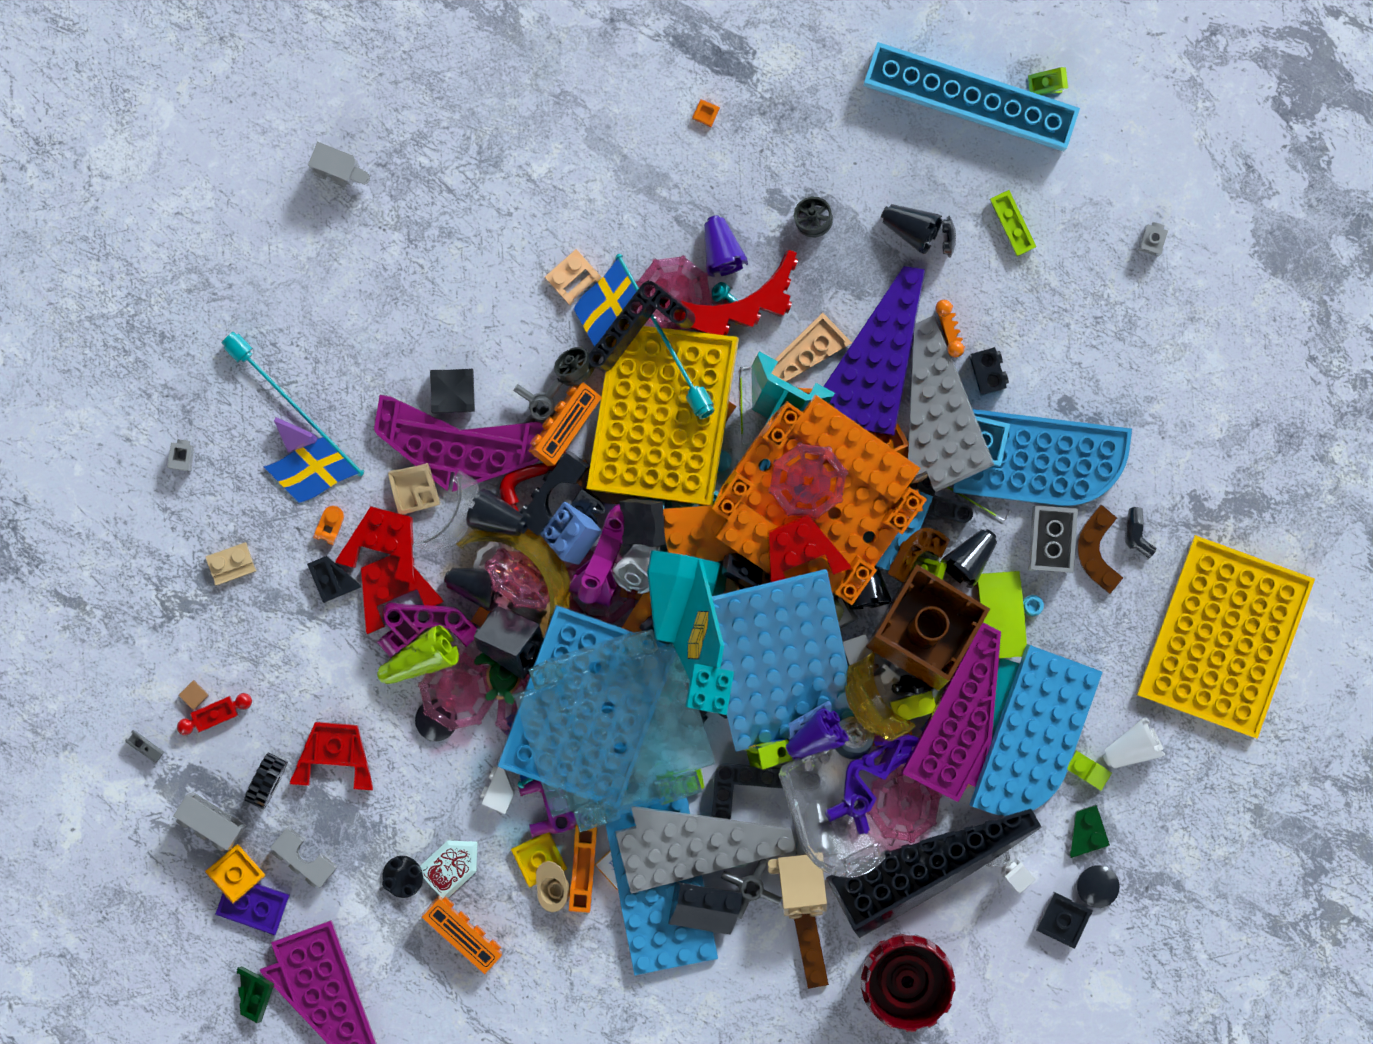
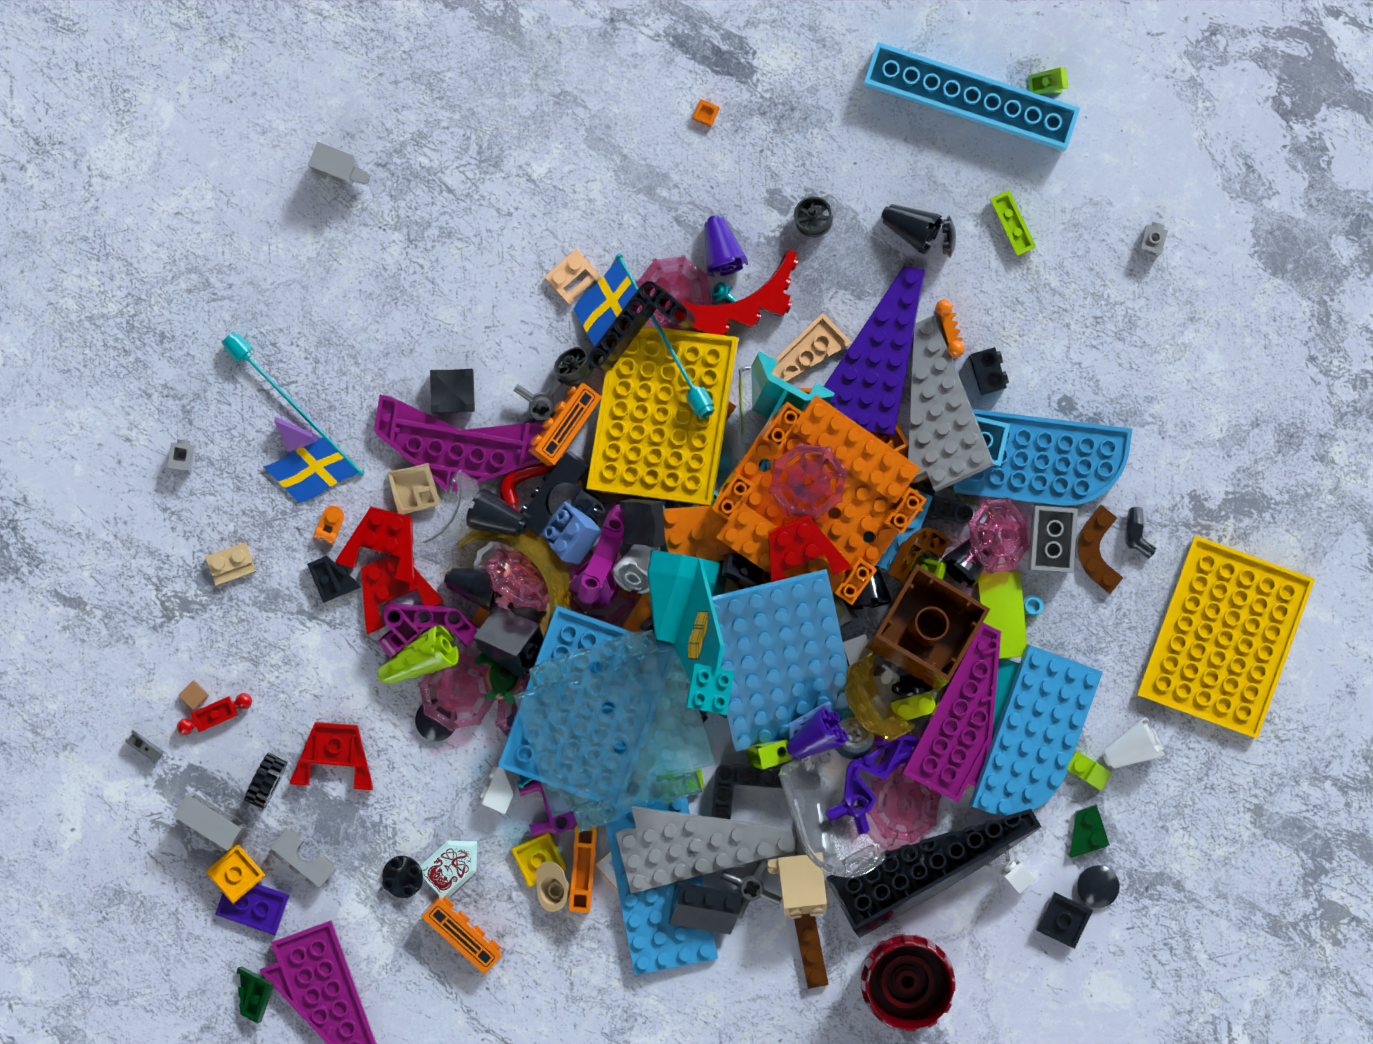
(989, 535): none -> clear pink plate

